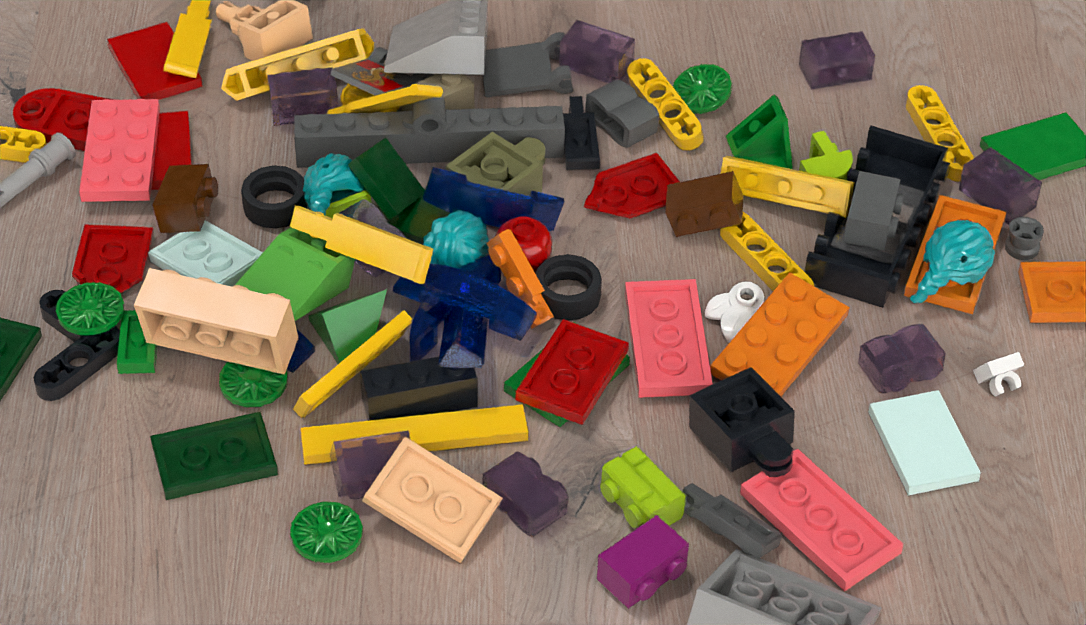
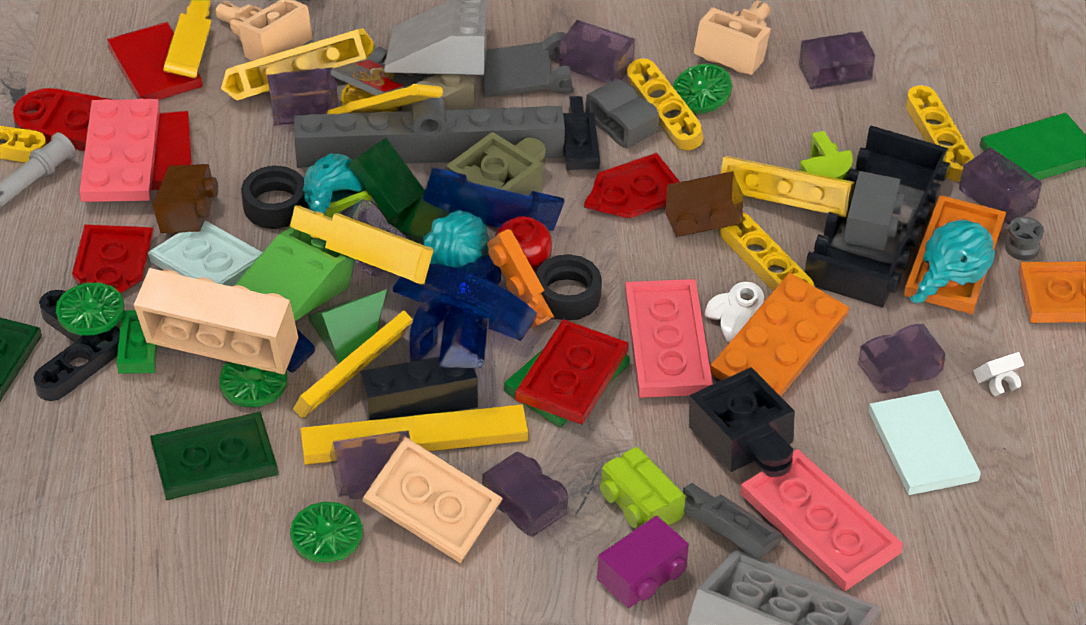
(734, 39): none -> light nougat brick
(763, 136): green slope -> none

